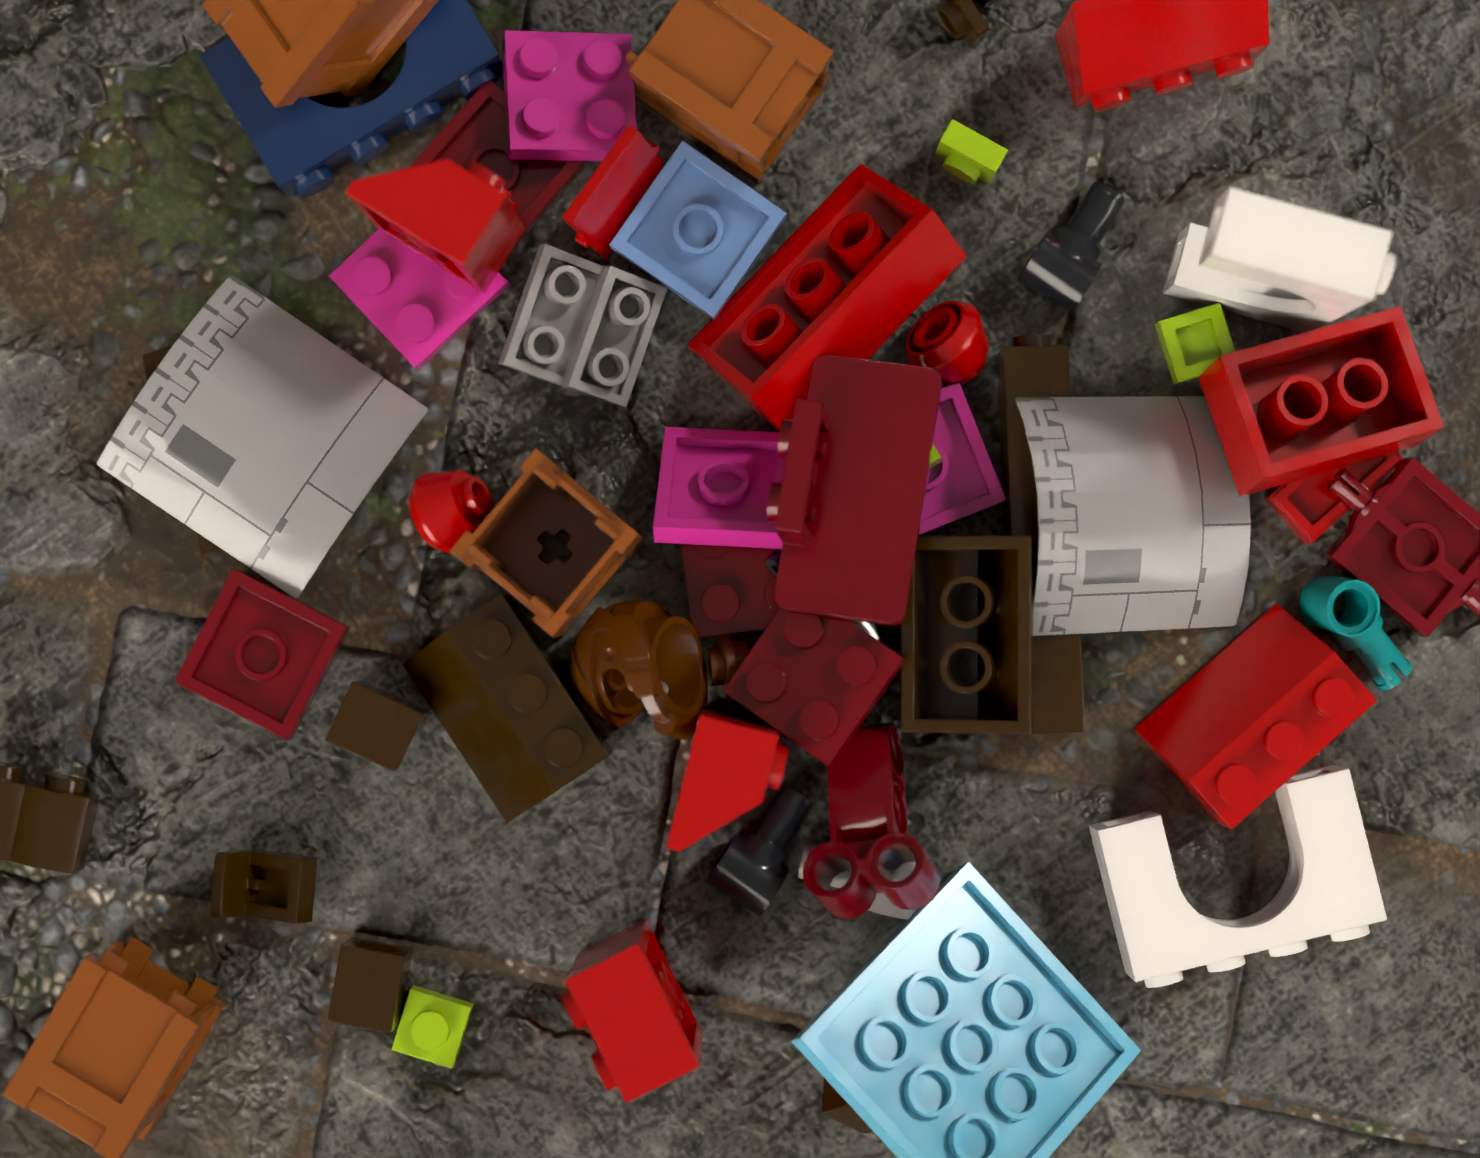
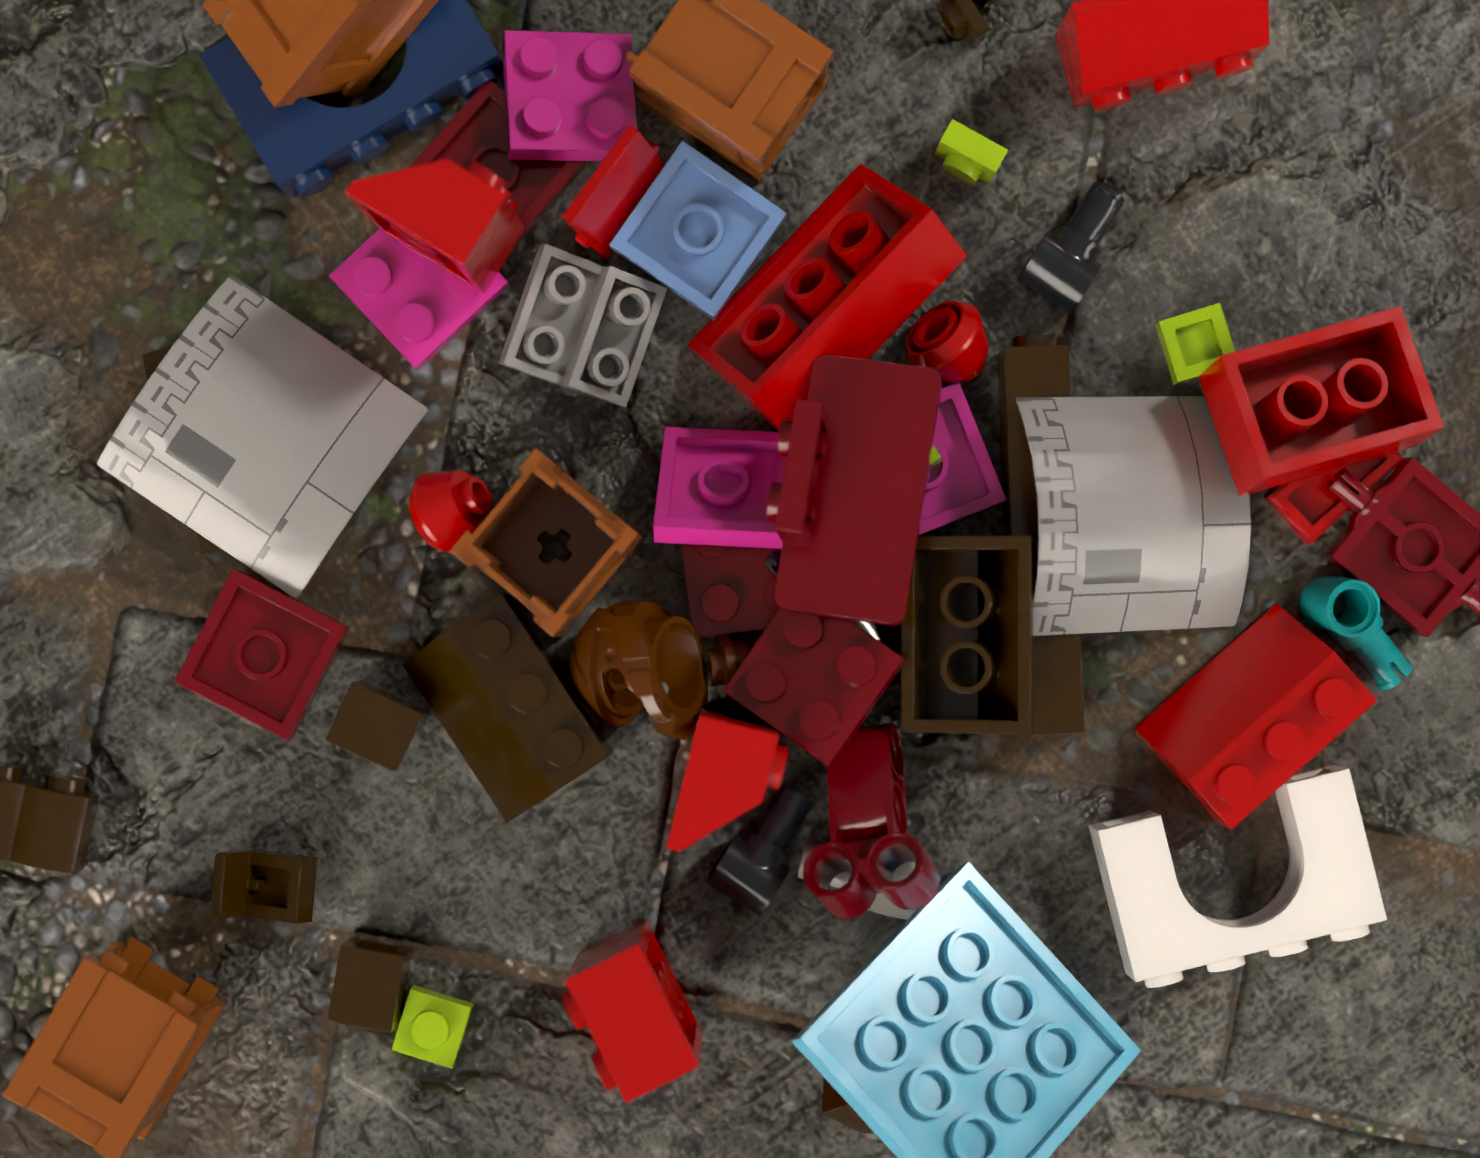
(1279, 262): white arch -> none

